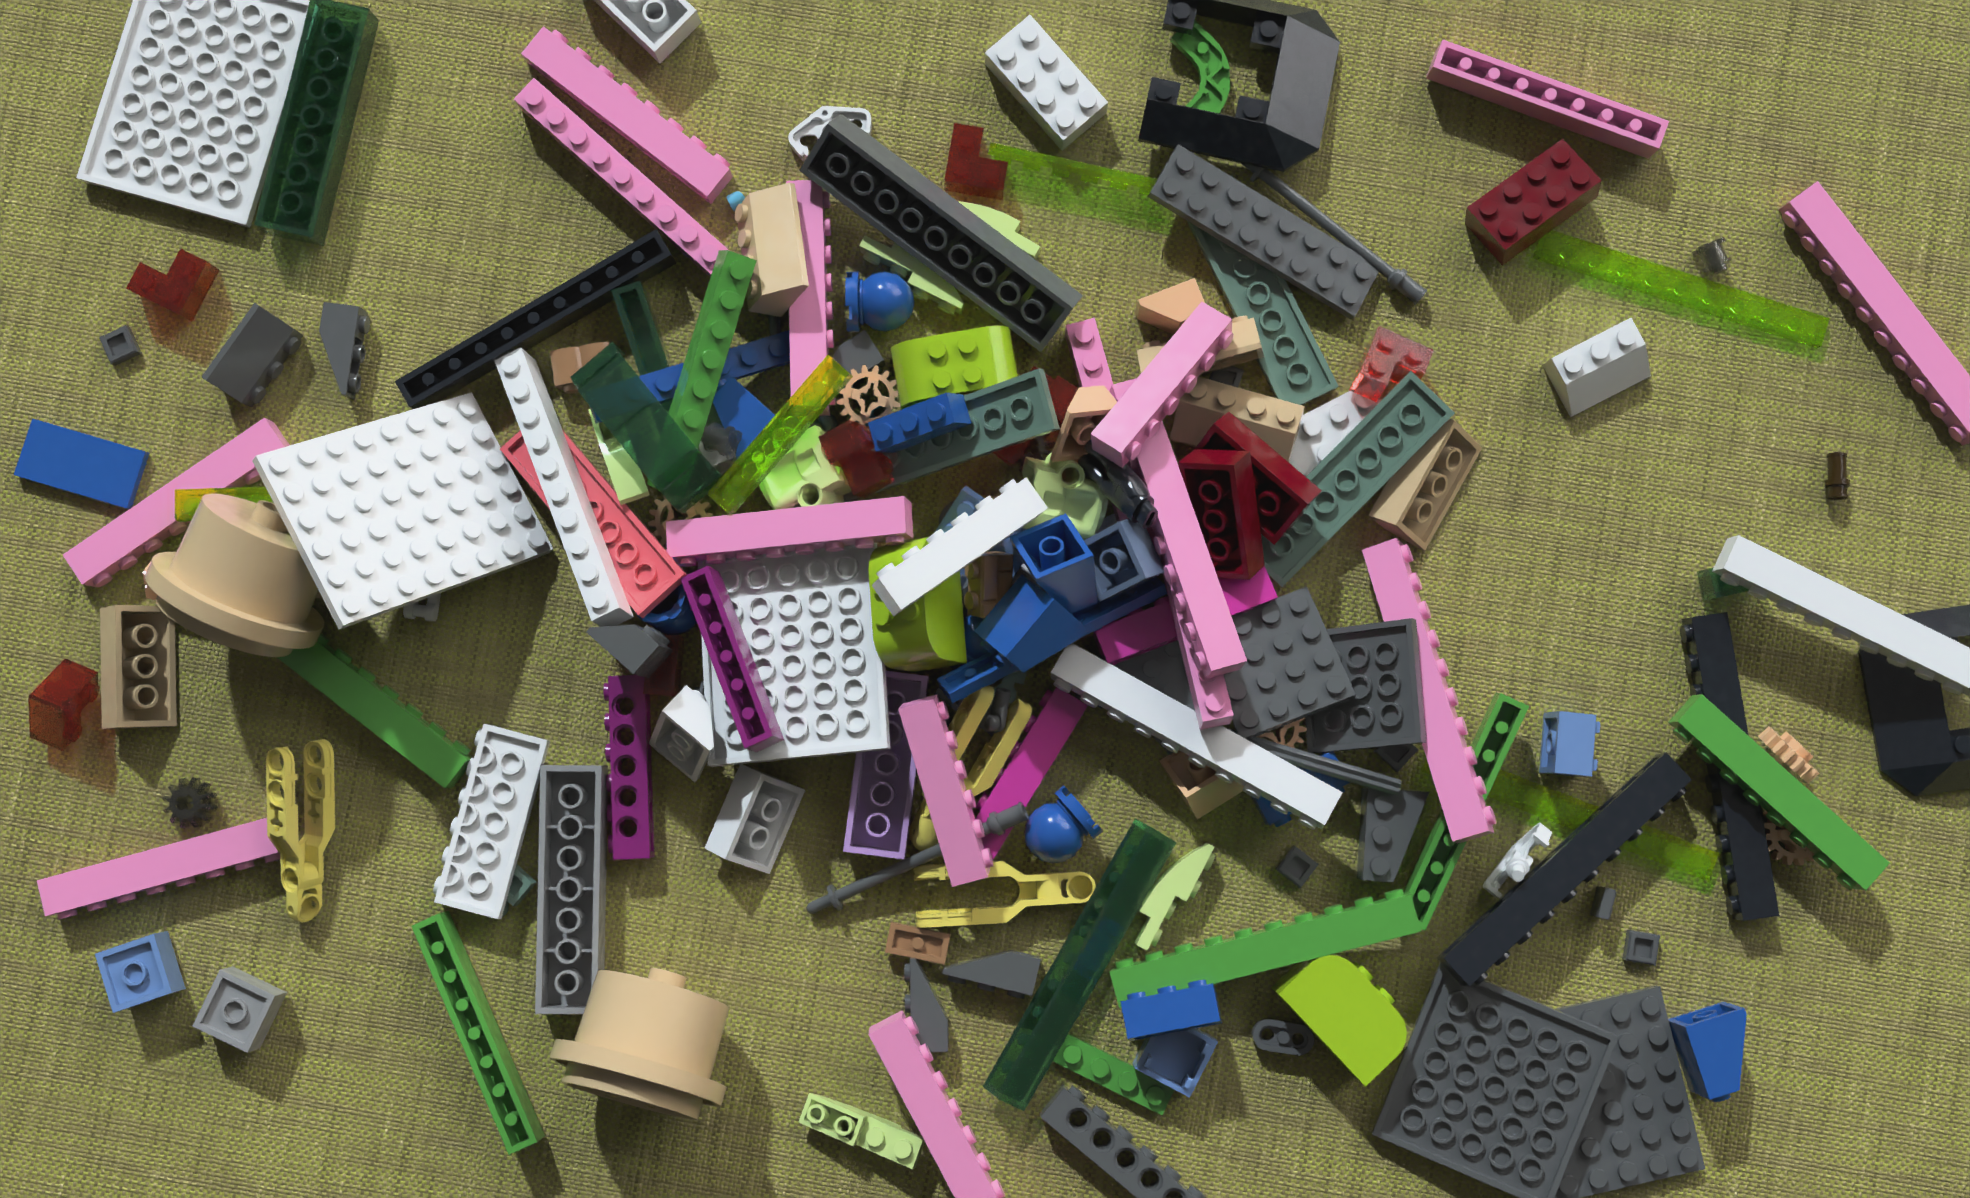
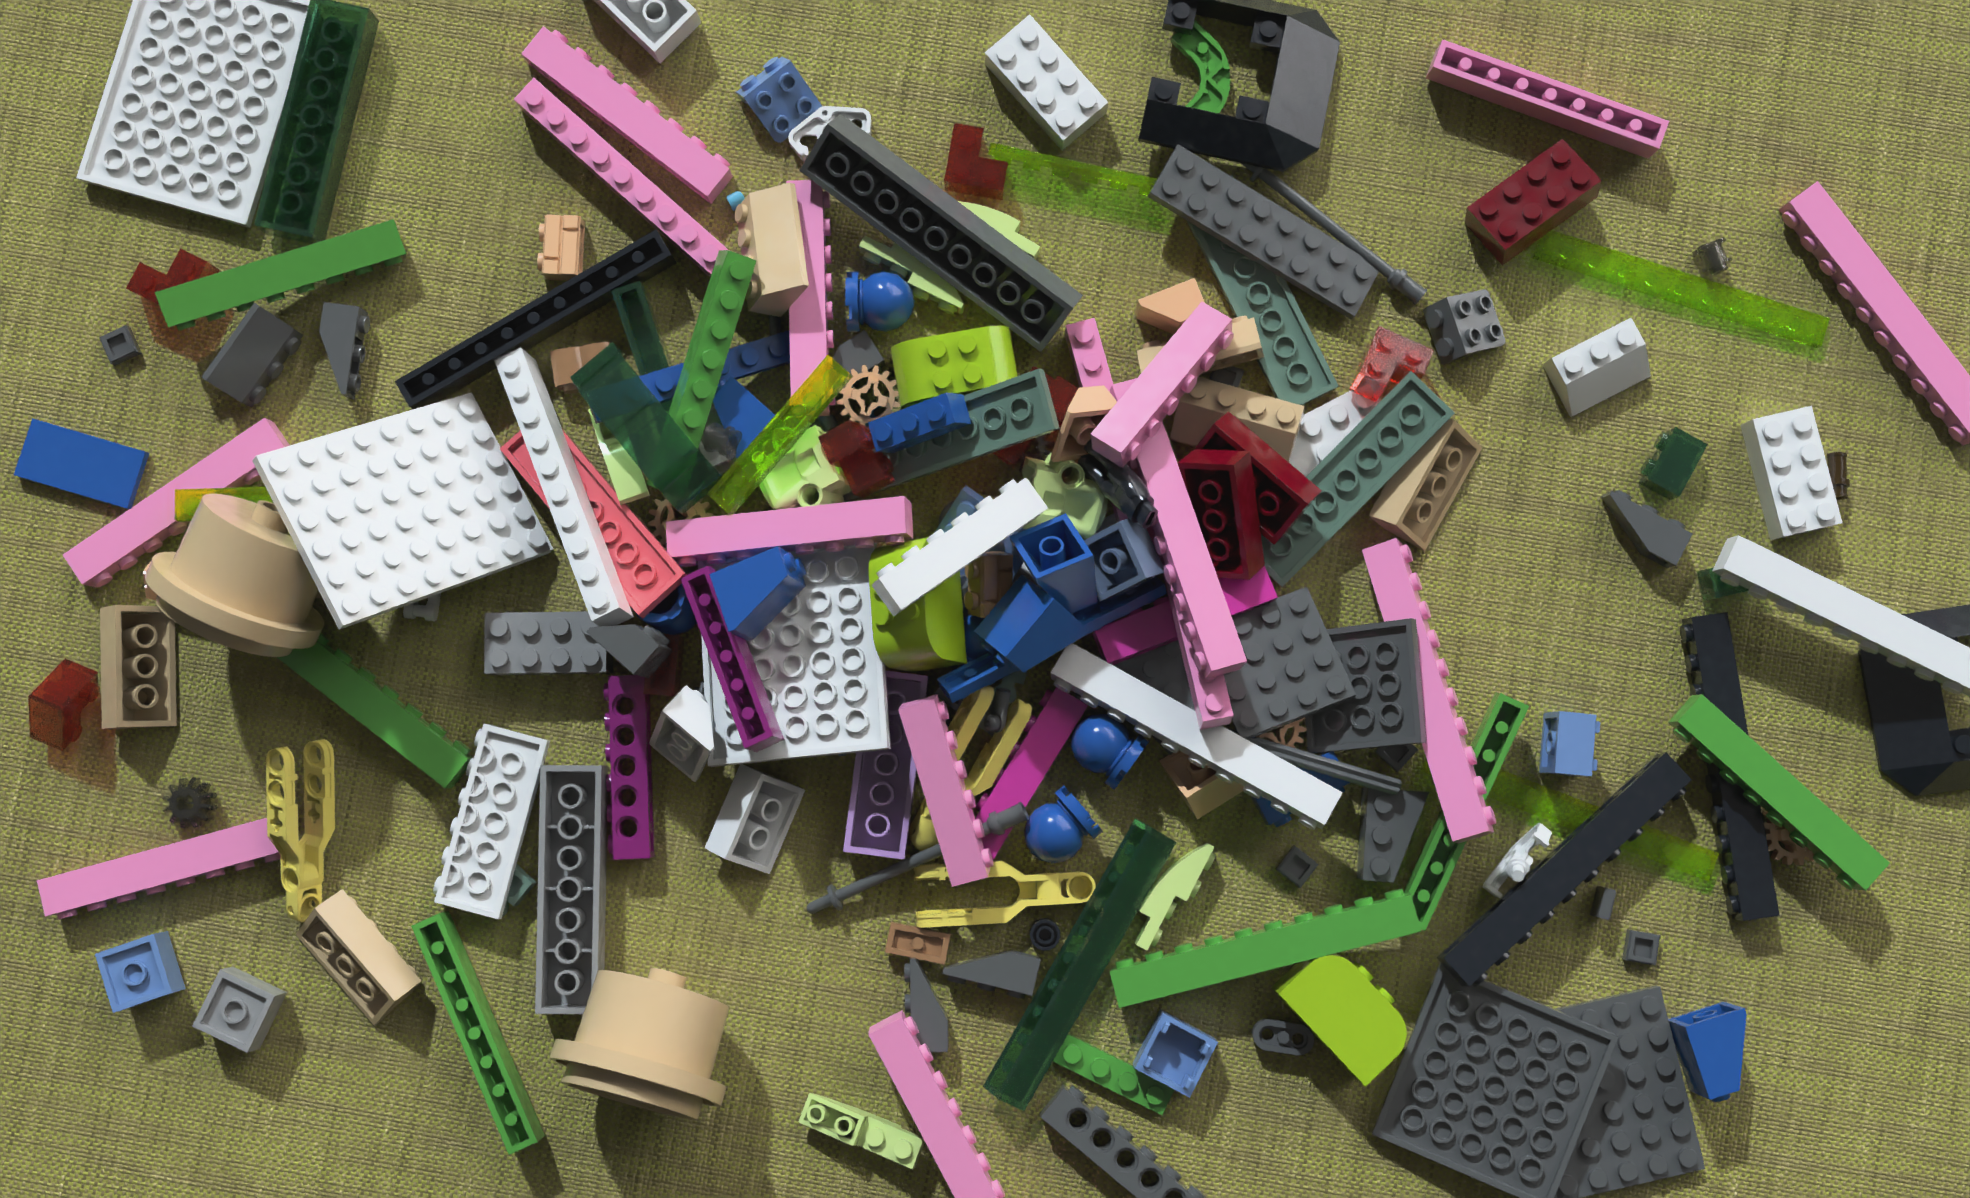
(281, 273): none -> bright green brick
(358, 956): none -> tan slope
(542, 644): none -> light grey brick
(561, 247): none -> light nougat brick
(757, 590): none -> blue slope
(779, 97): none -> medium blue bracket
(1048, 931): none -> black wheel
(1106, 747): none -> blue tile
(1170, 1010): blue brick -> none
(1464, 325): none -> dark grey bracket
(1650, 534): none -> dark grey slope
(1672, 463): none -> clear green brick
(1789, 753): light nougat gear -> none
(1791, 473): none -> white brick

